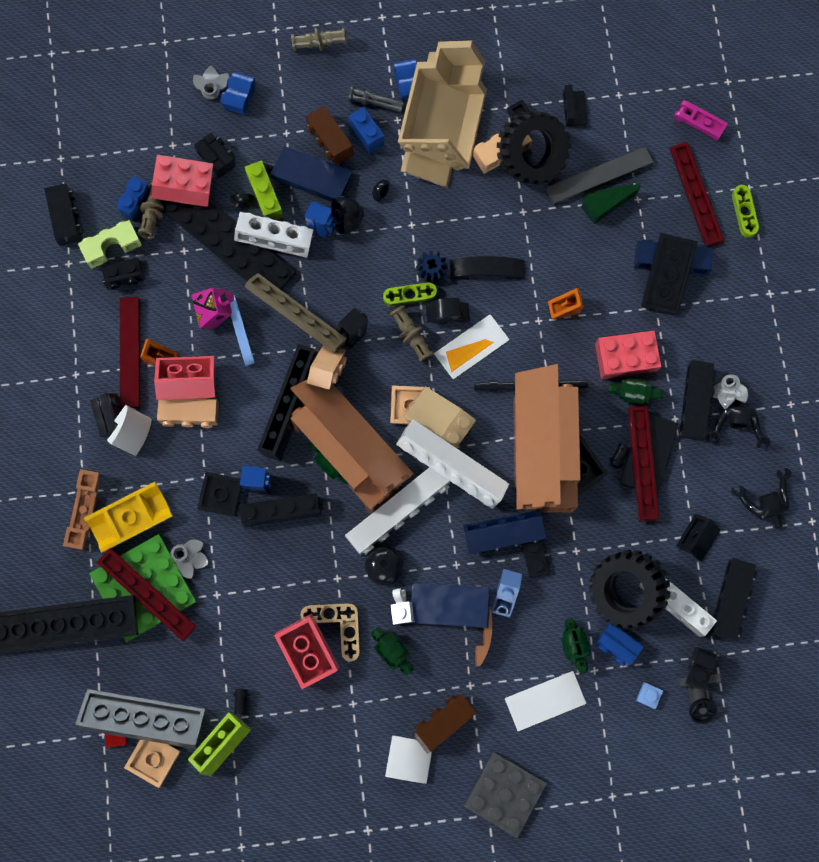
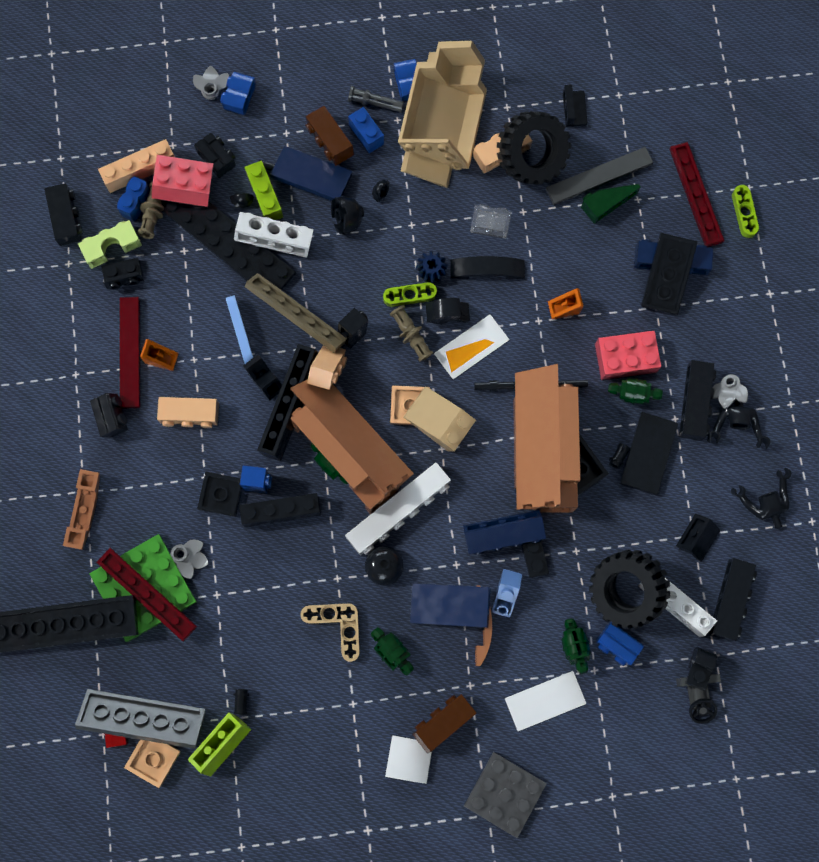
(128, 516): yellow piece -> none
(131, 430): white slope -> none
(139, 164): none -> light nougat brick
(185, 377): coral brick -> none
(212, 307): dark pink torso -> none
(263, 377): none -> black brick
(306, 651): coral brick -> none
(319, 39): dark tan piece -> none
(320, 219): blue brick -> none
(401, 611): white plate -> none
(452, 464): white brick -> none
(490, 221): none -> clear brick
(517, 108): black plate -> none
(643, 464): dark red tile -> none
(649, 695): light blue plate -> none
(700, 120): dark pink plate -> none

